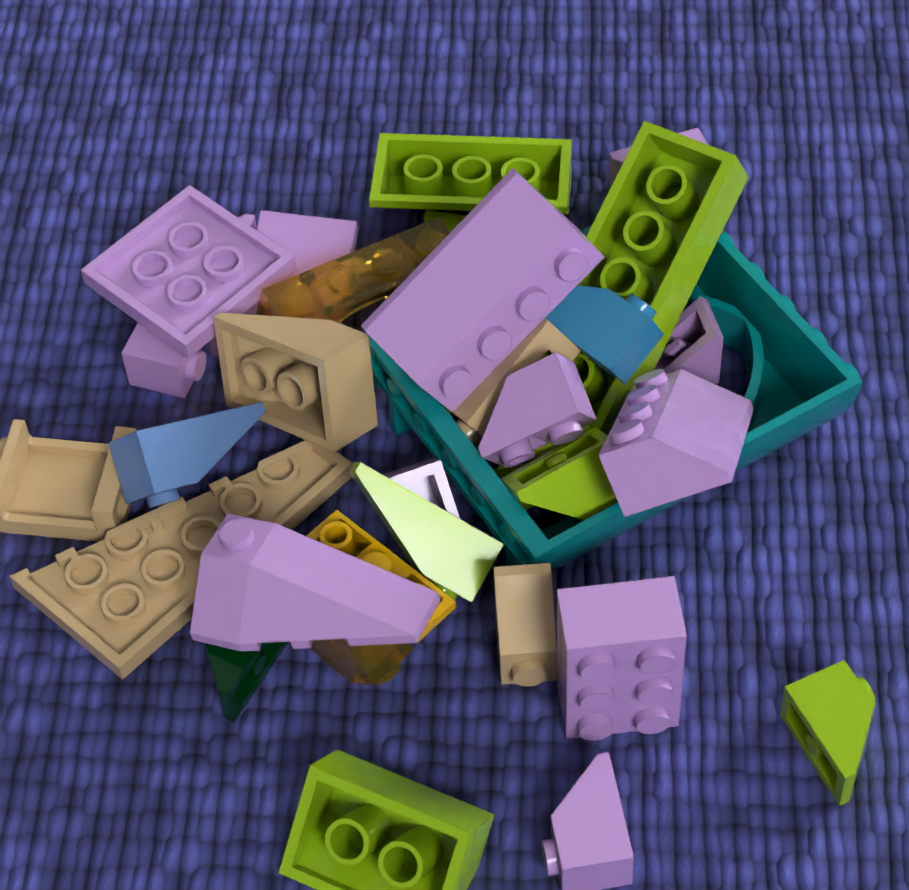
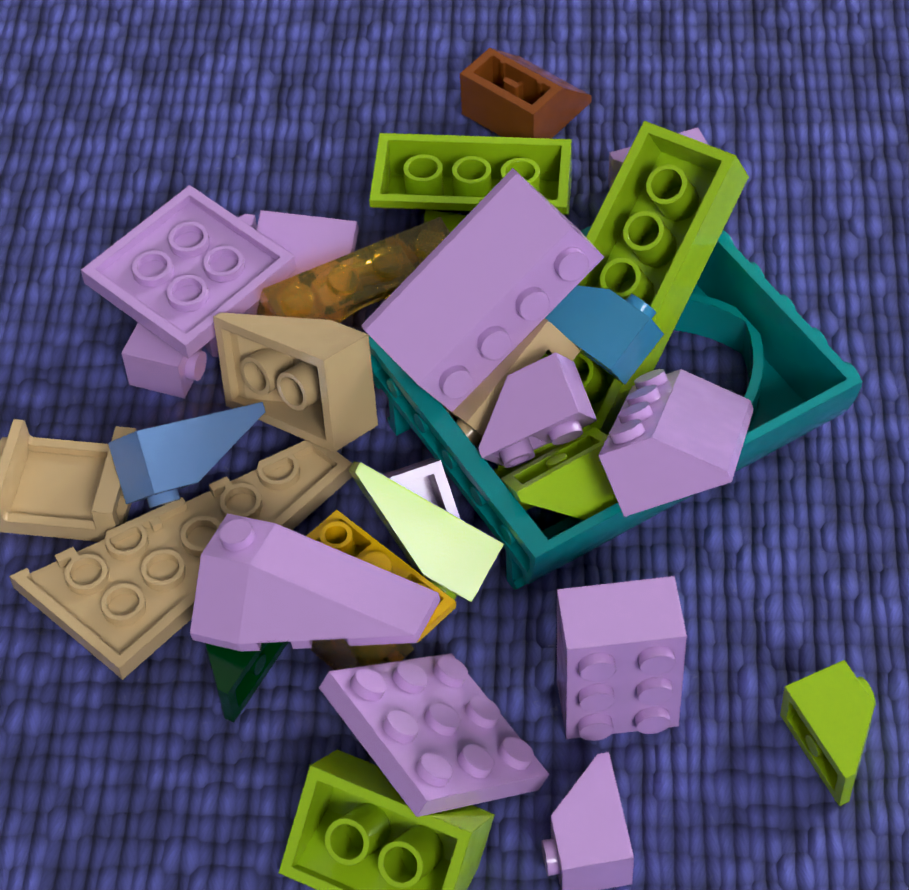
(433, 733): none -> lavender plate
(518, 97): none -> dark orange slope
(525, 624): tan slope -> none
(695, 344): lavender slope -> none

